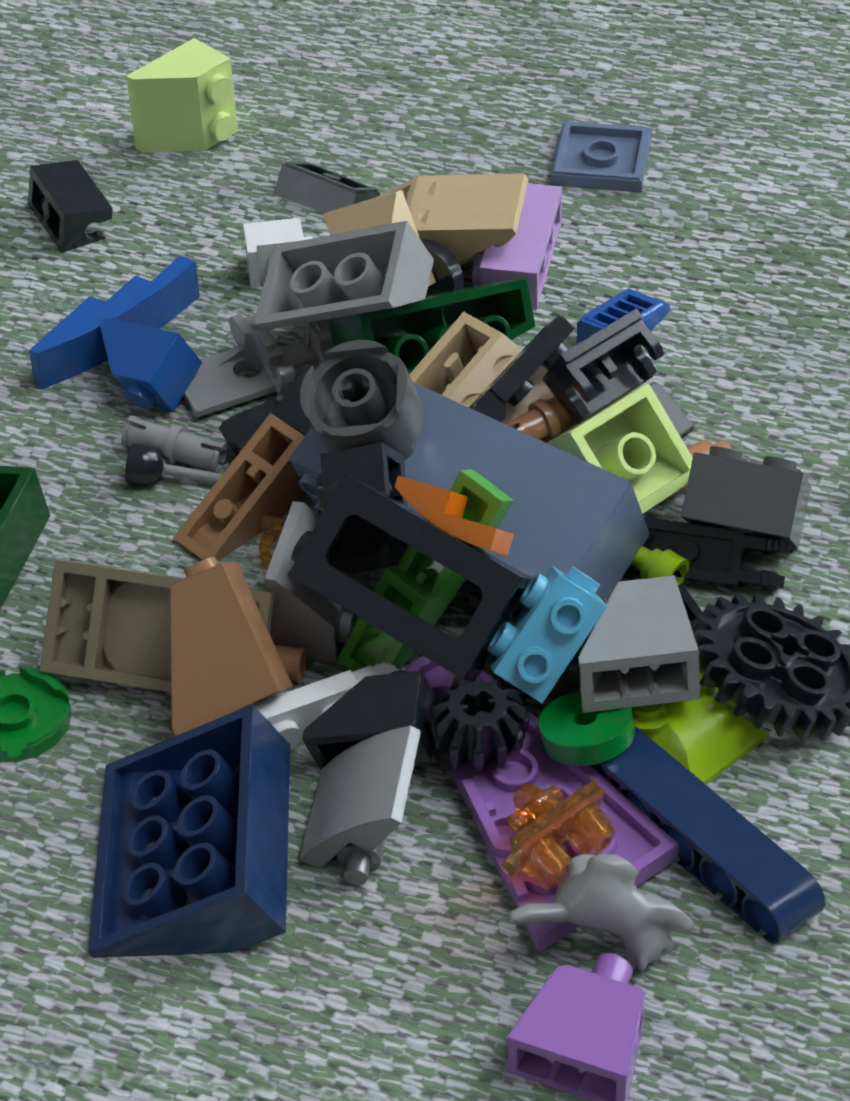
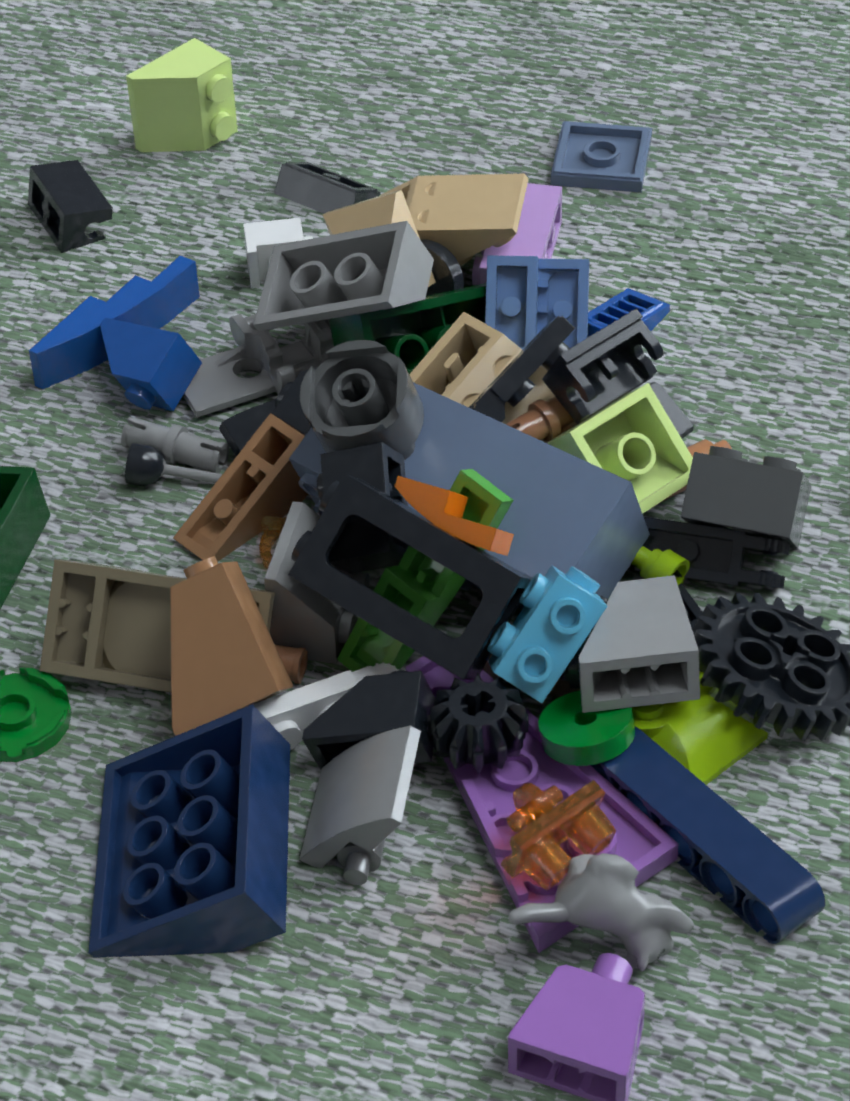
(532, 291): none -> medium blue slope

